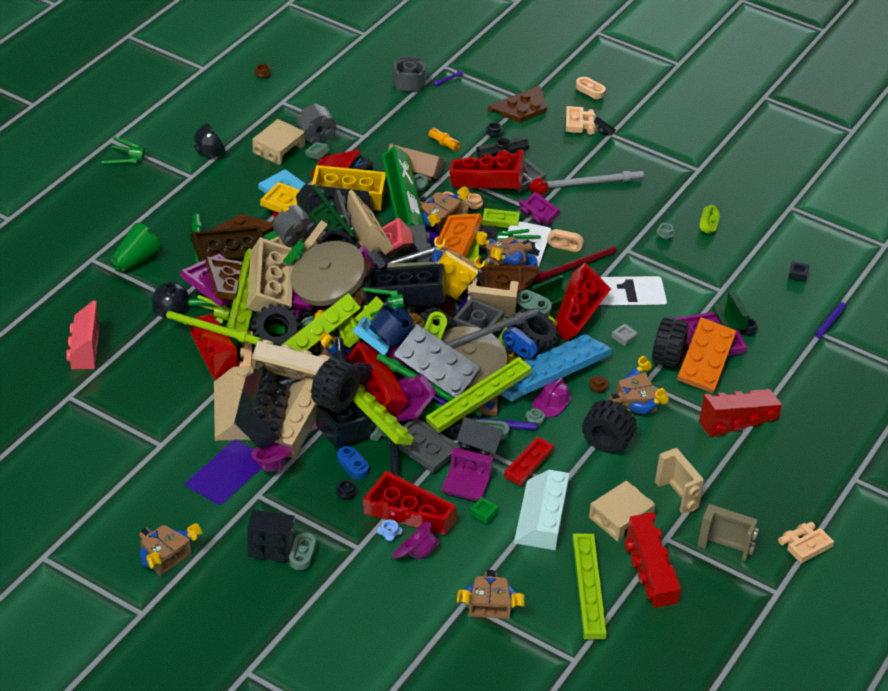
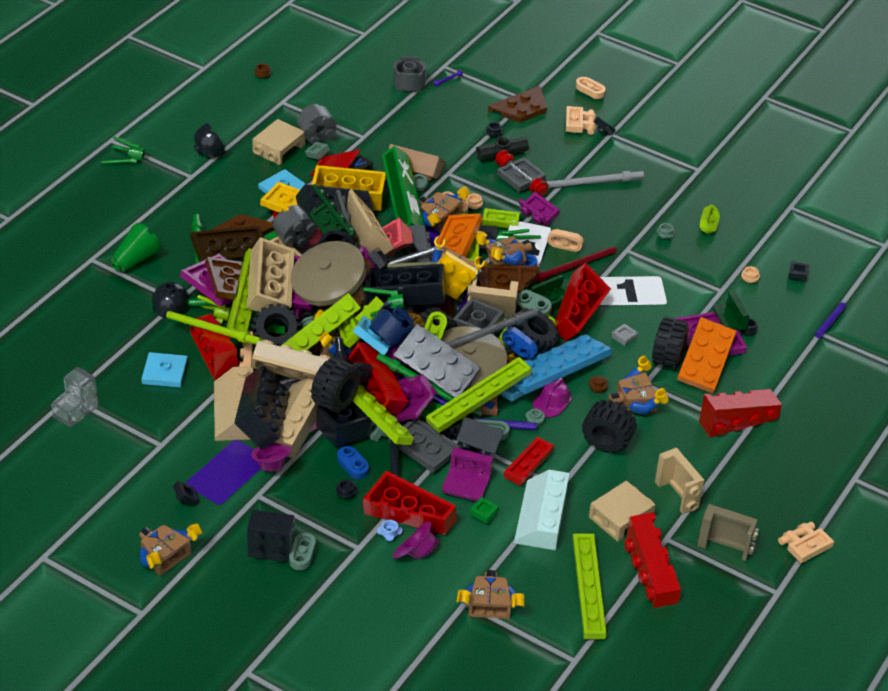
(78, 399): none -> clear brick
(84, 338): coral slope -> none
(164, 369): none -> medium azure plate
(185, 493): none -> black plate
(295, 253): green plate -> none
(315, 235): tan plate -> none
(444, 139): light orange pin -> none
(489, 171): red wedge -> none
(750, 274): none -> light nougat plate

